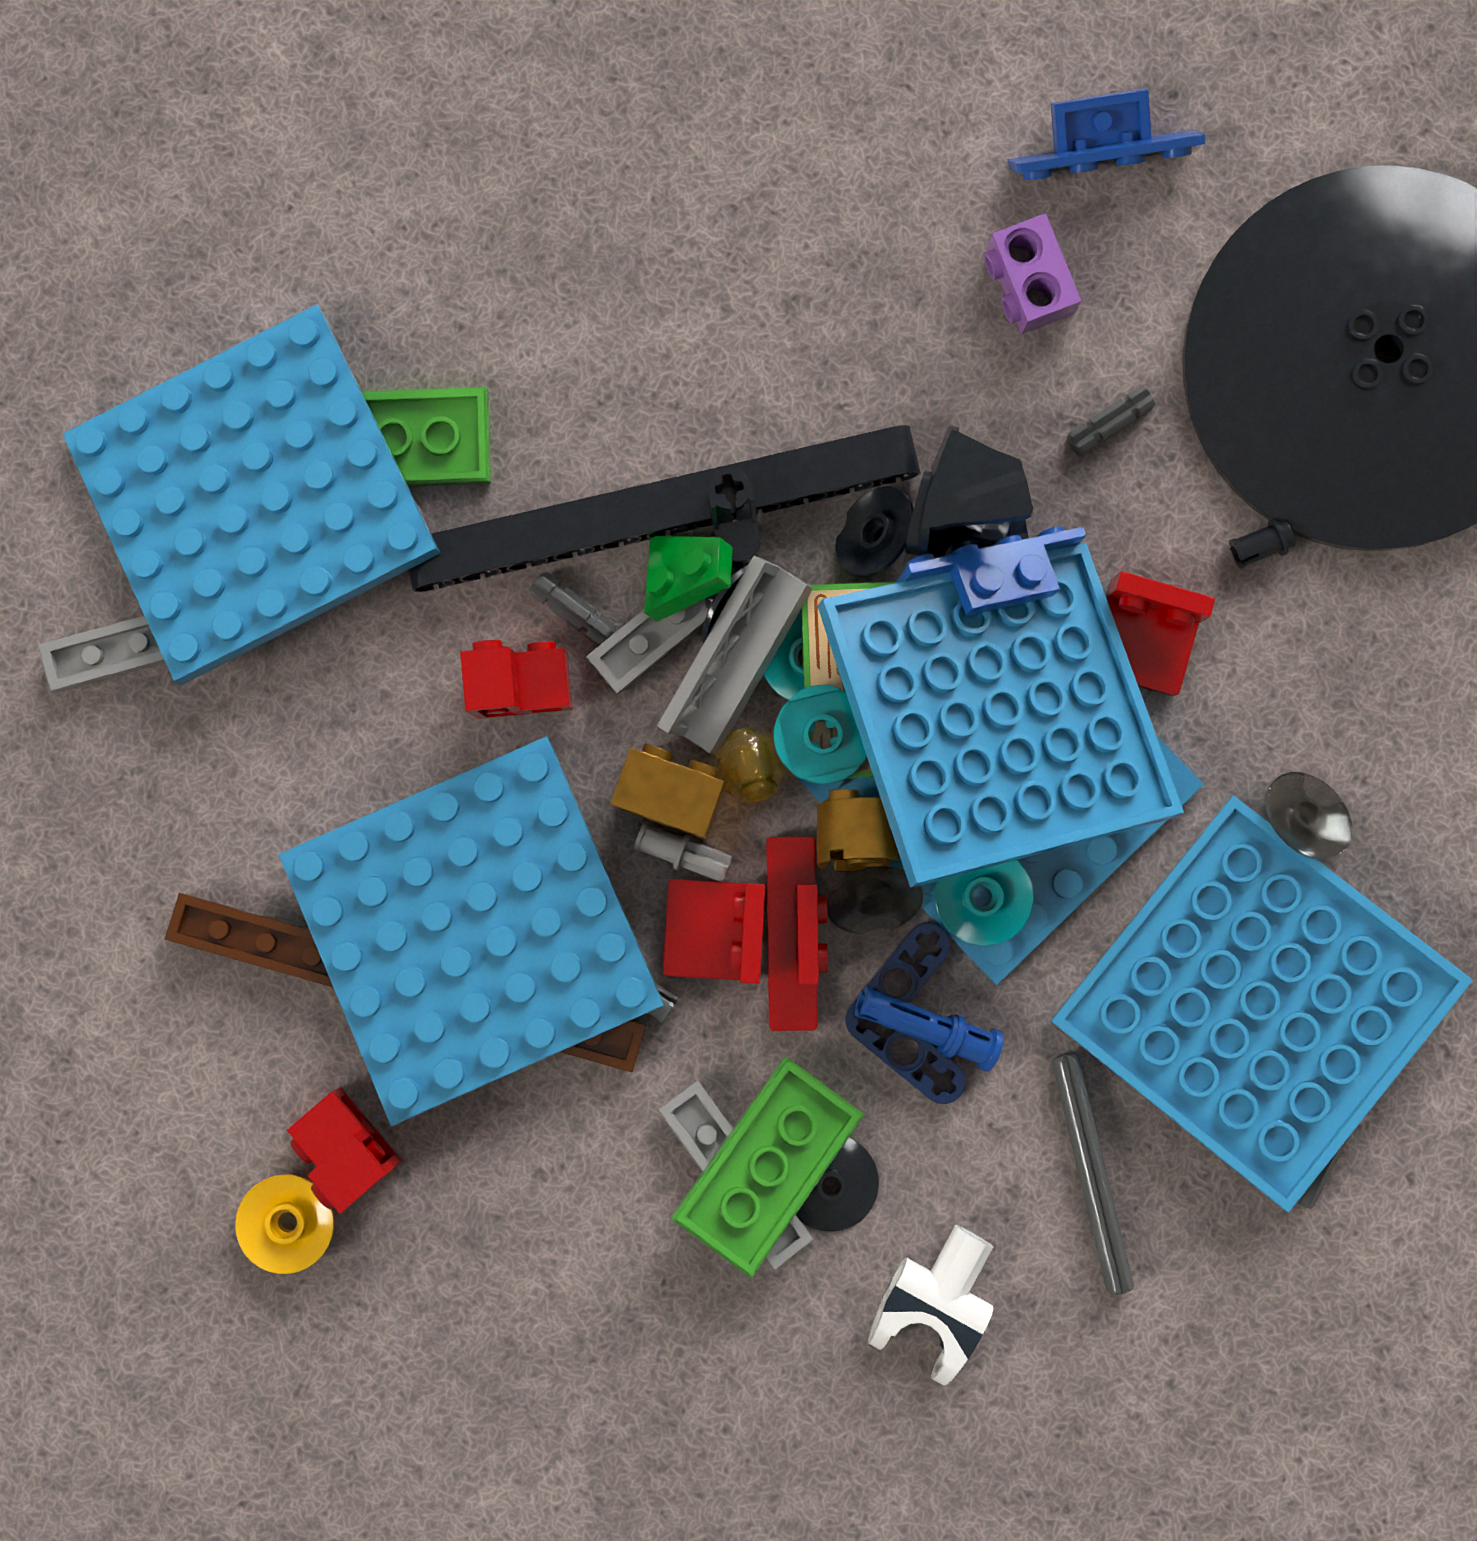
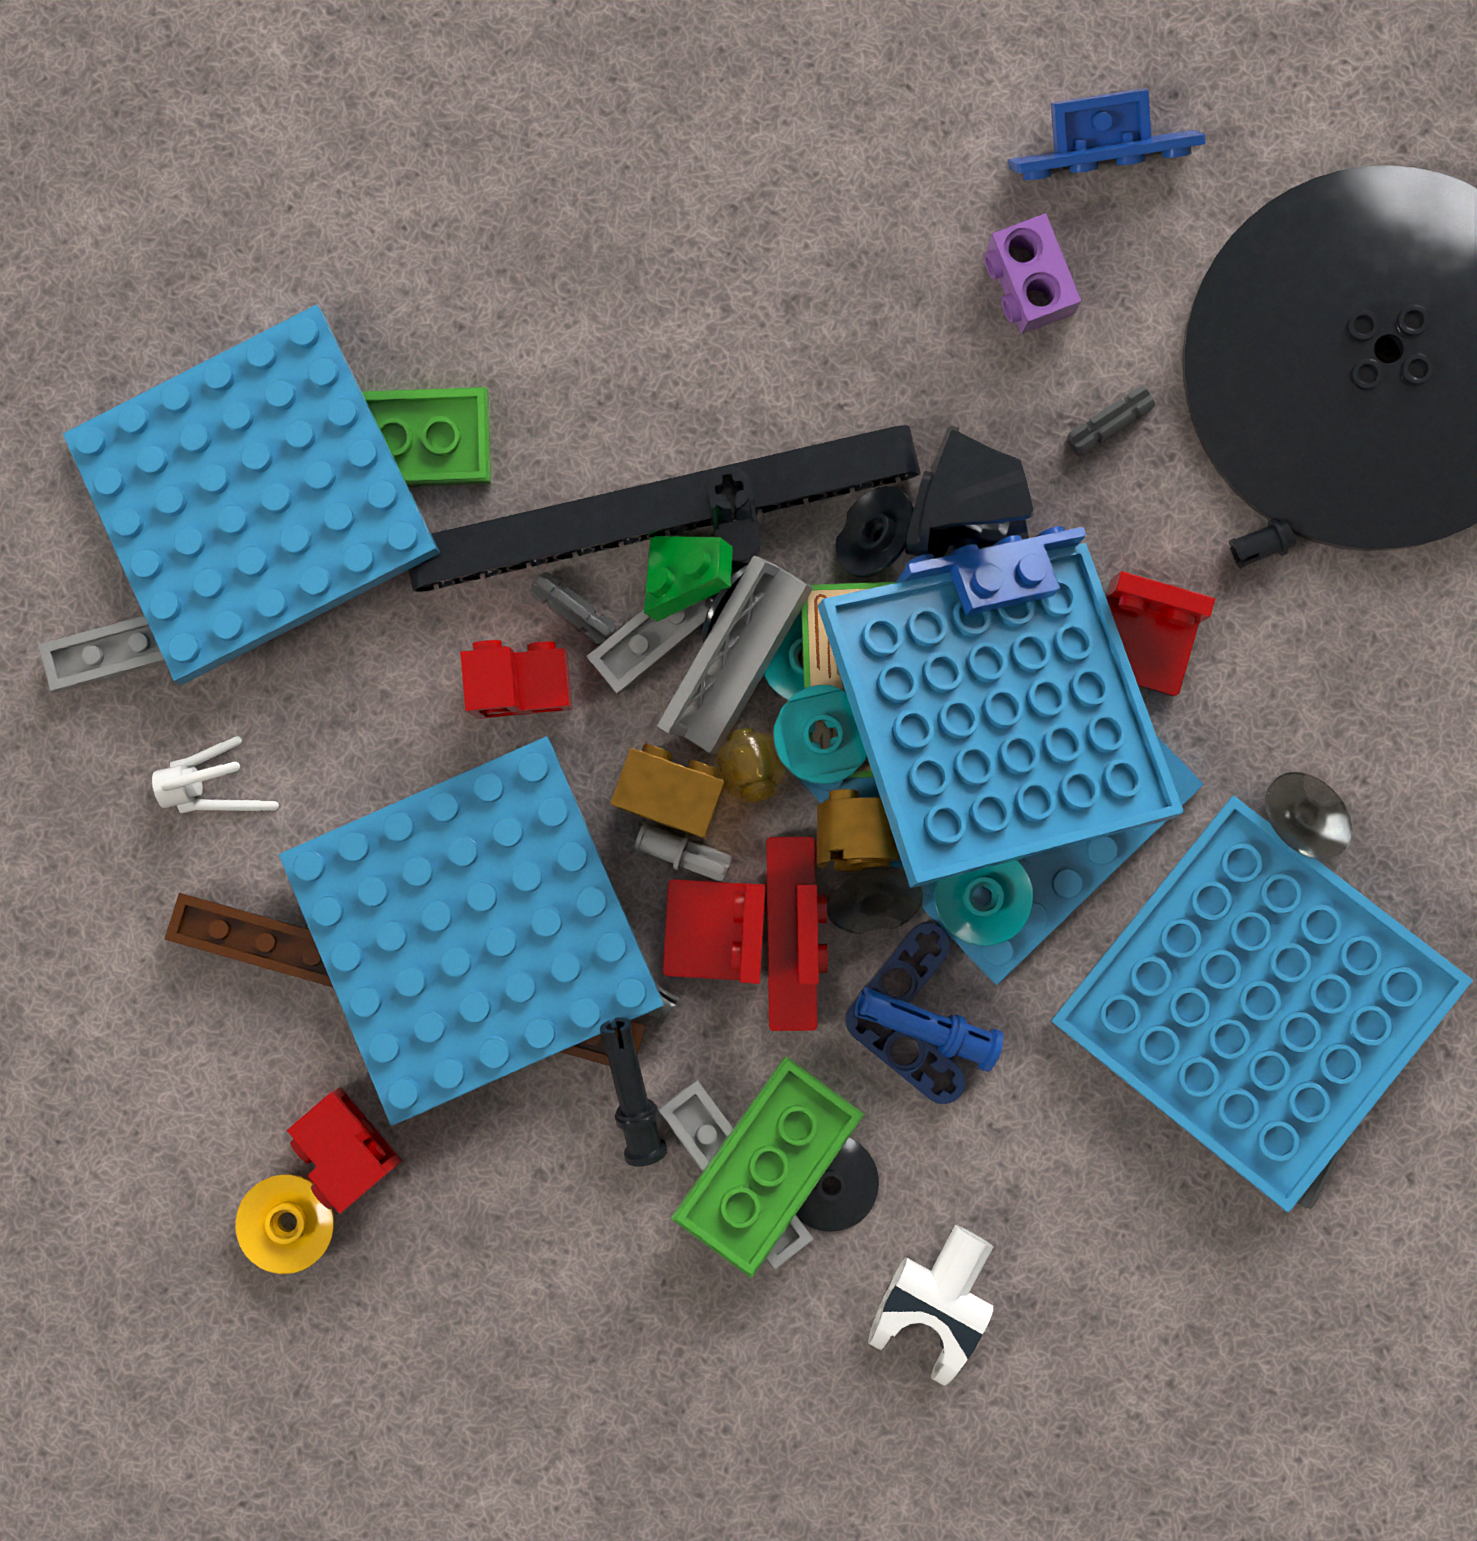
(183, 782): none -> white plant
(635, 1112): none -> black pin
(1092, 1174): dark grey axle -> none

